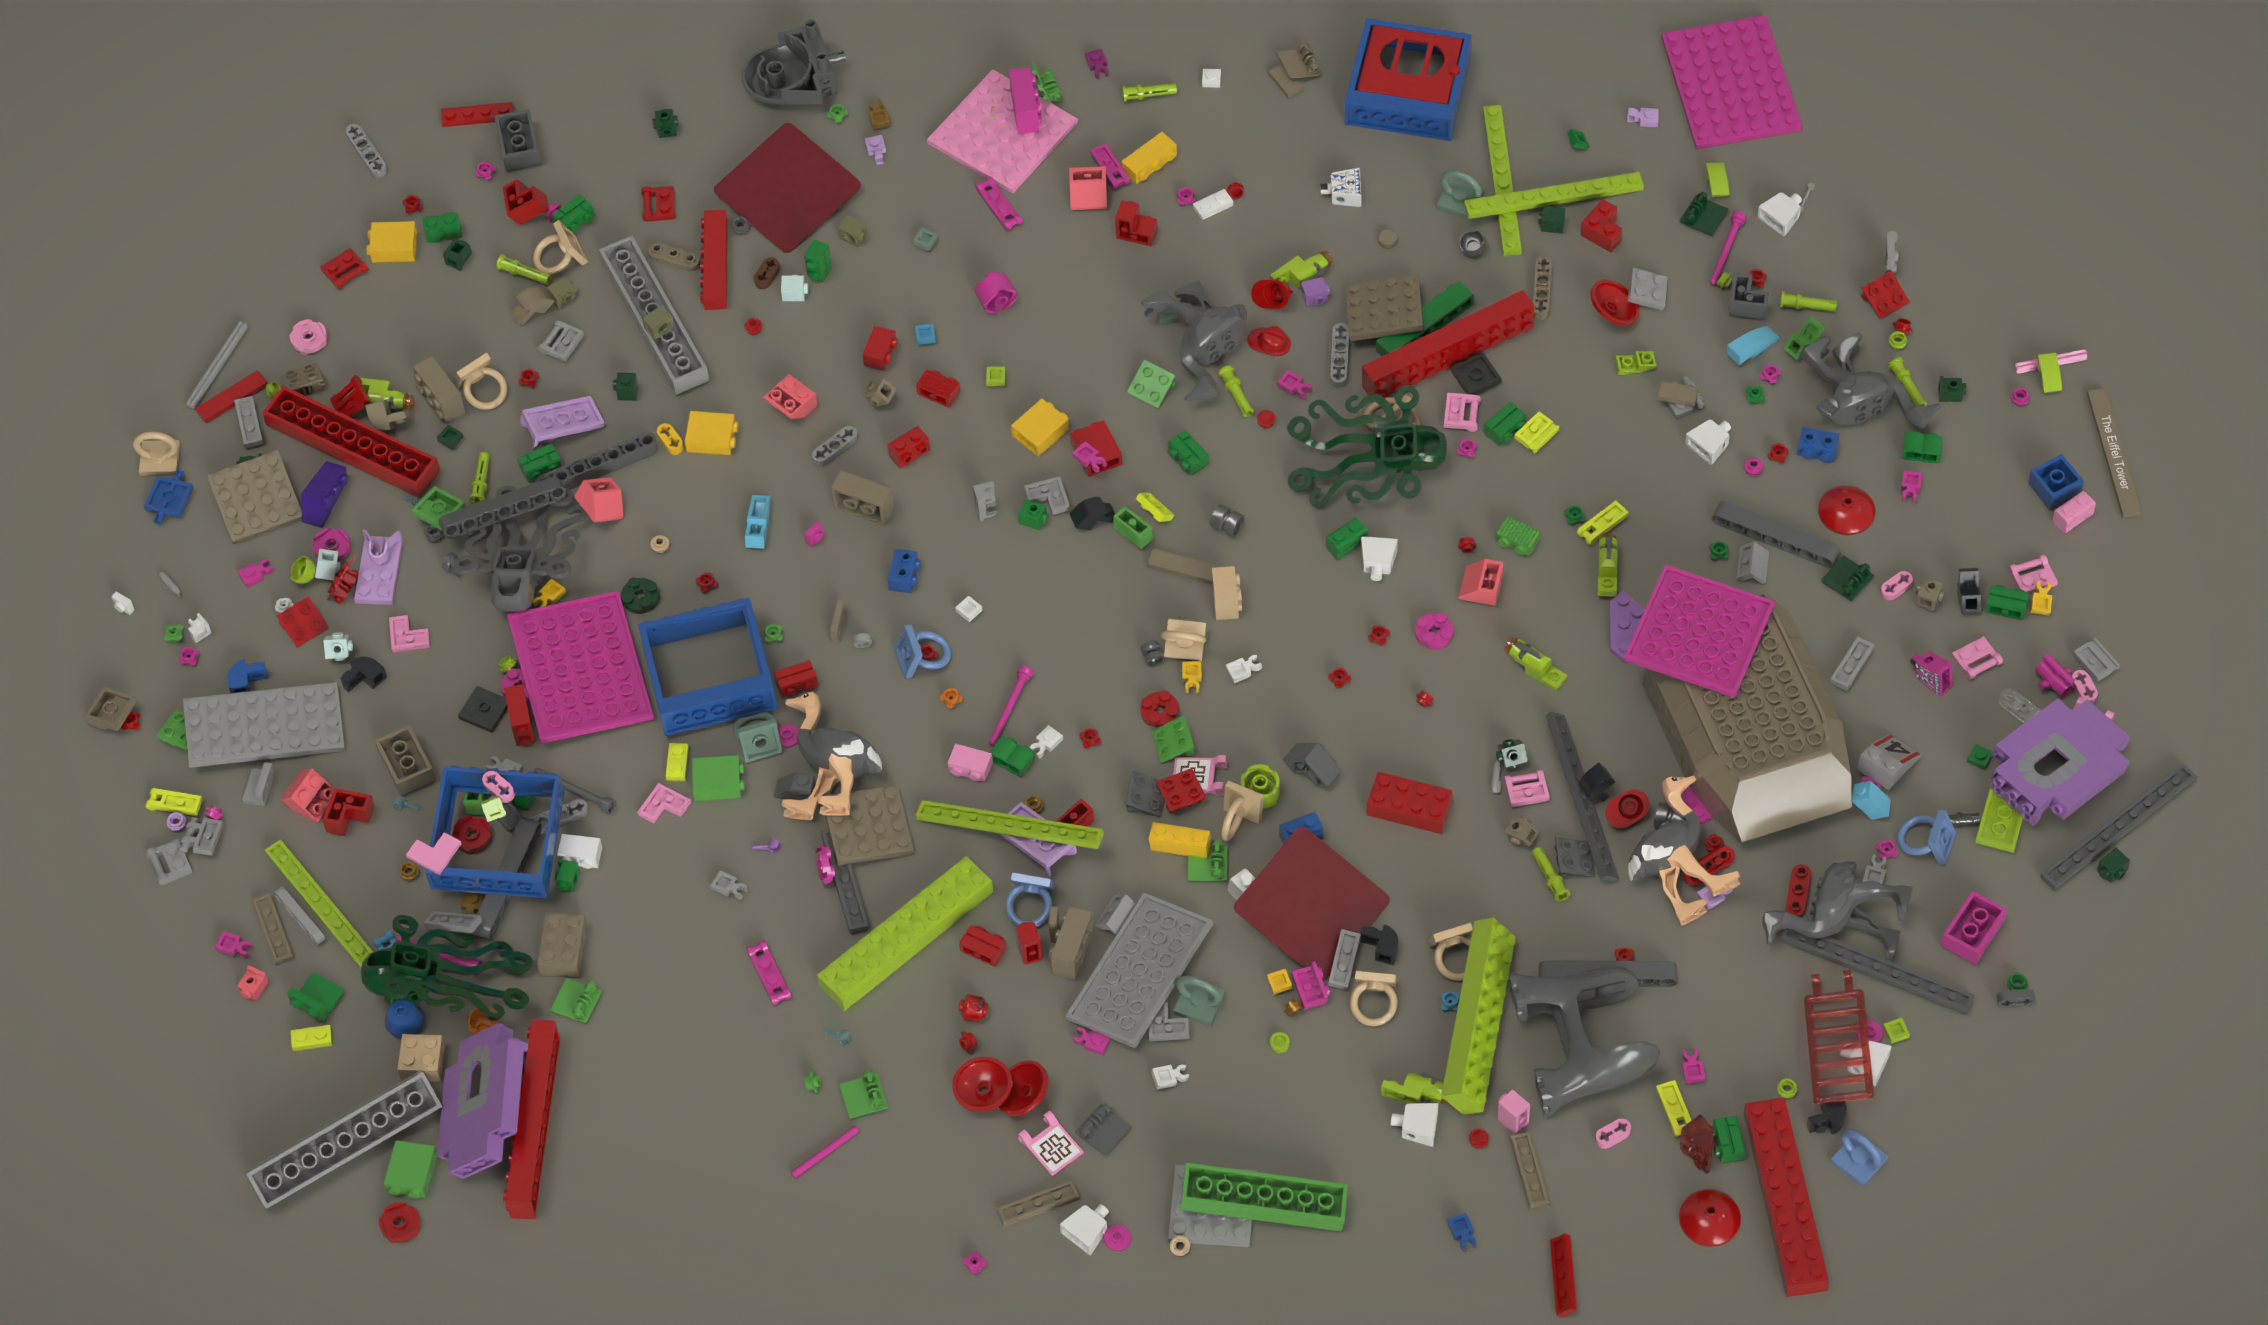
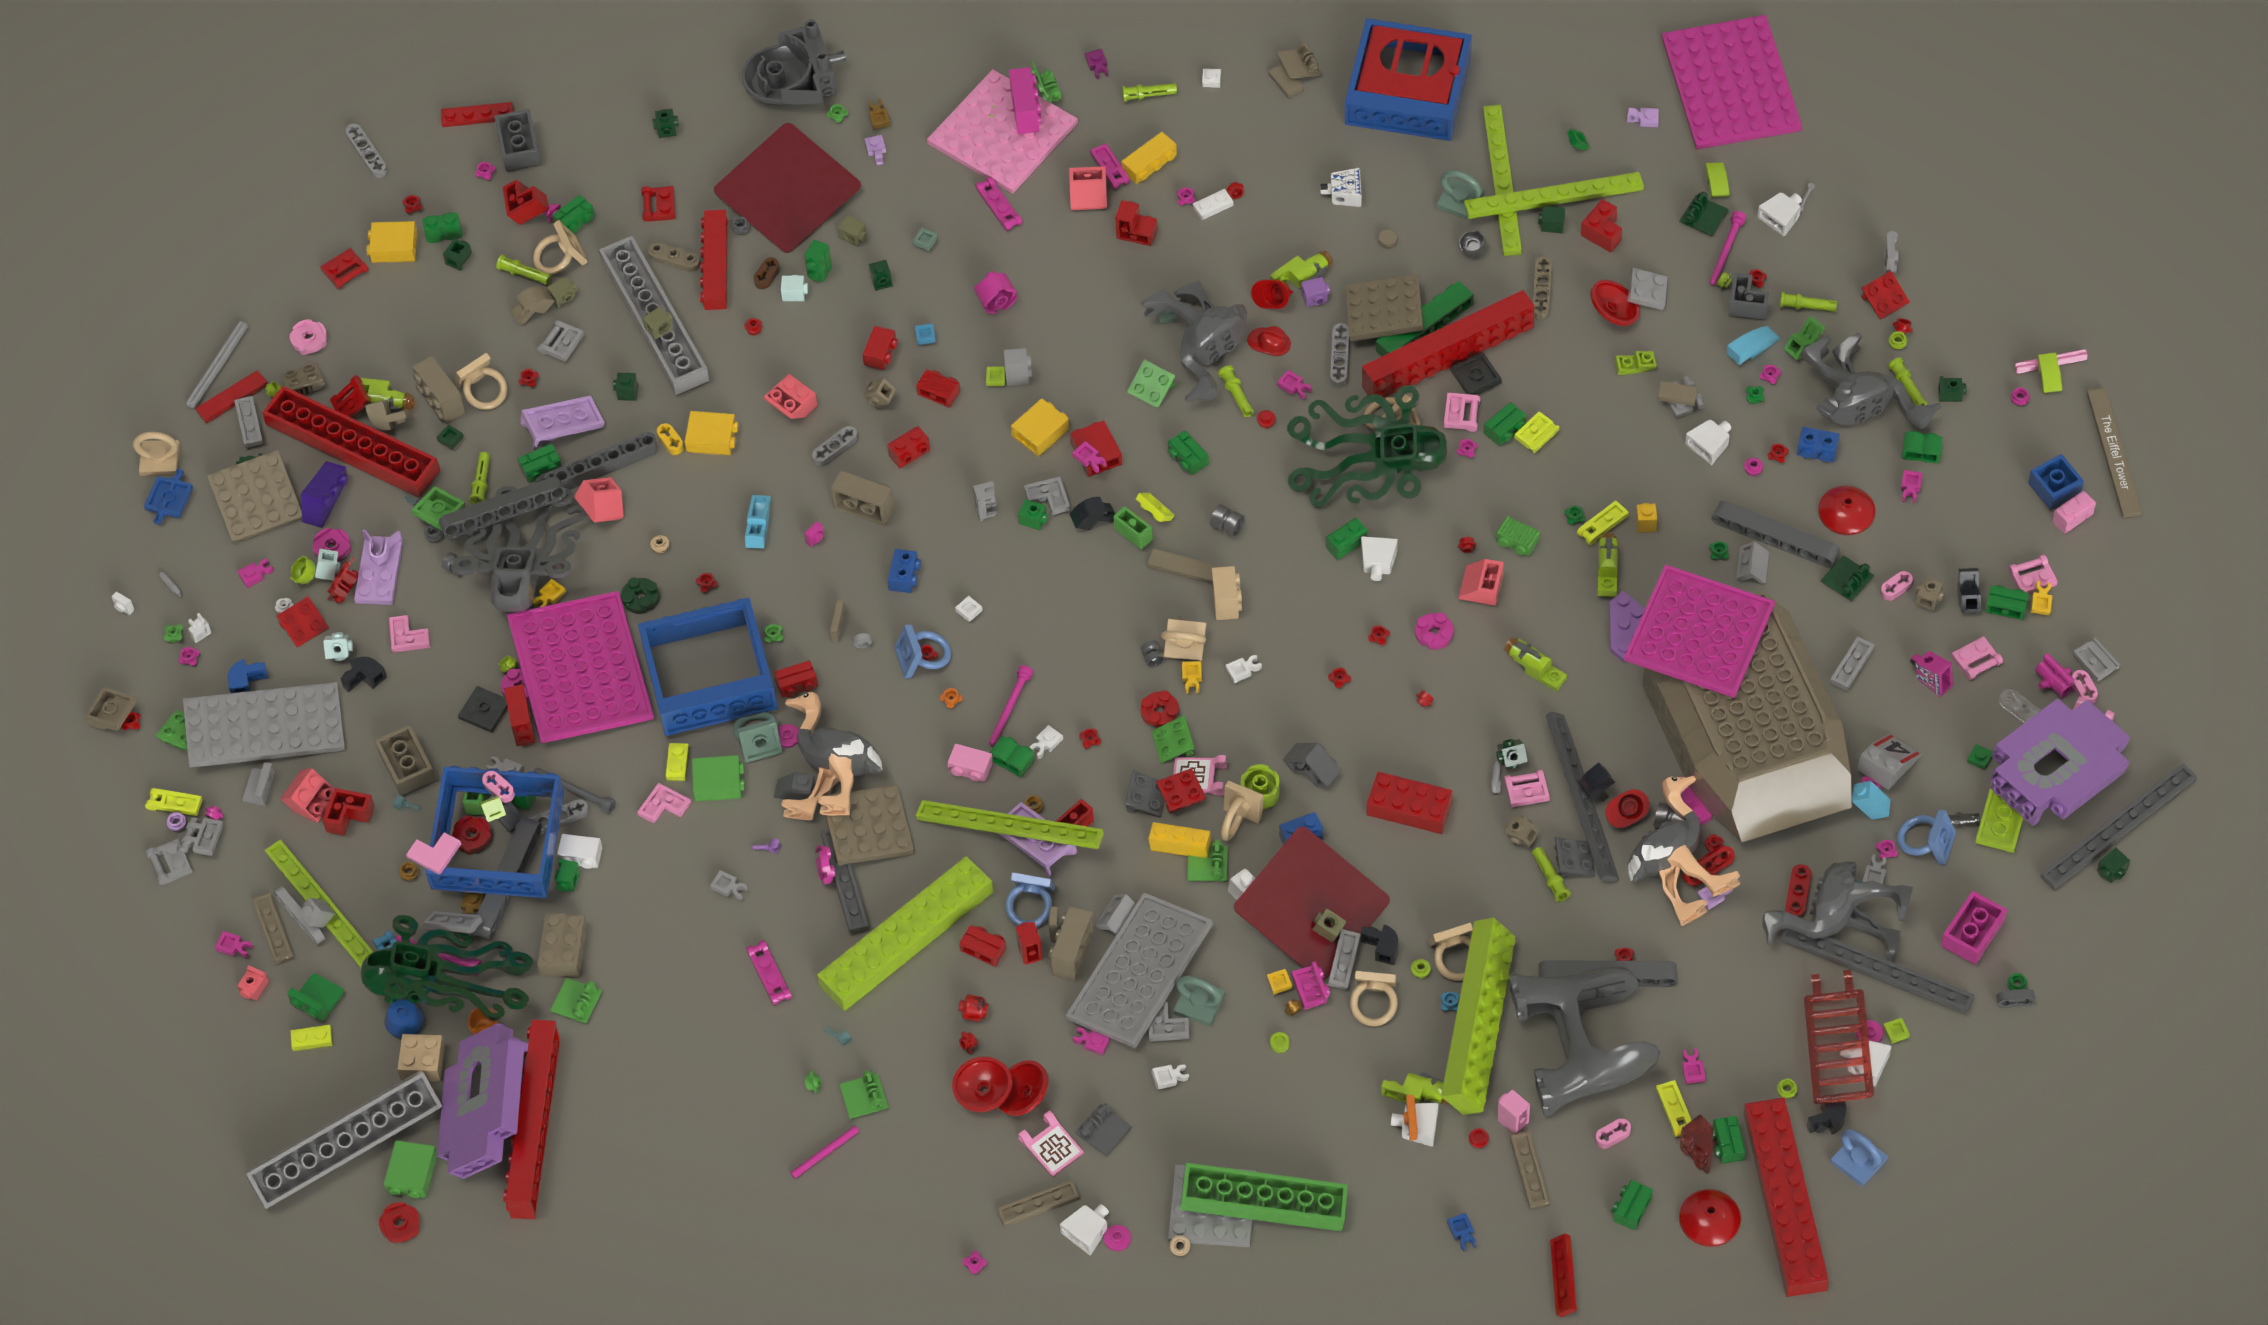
(316, 912): none -> light grey brick
(880, 275): none -> dark green brick
(1017, 367): none -> light grey brick
(1336, 922): none -> olive brick
(1410, 1117): none -> orange plate
(1423, 972): none -> lime plate
(1632, 1204): none -> green brick
(1646, 517): none -> yellow brick

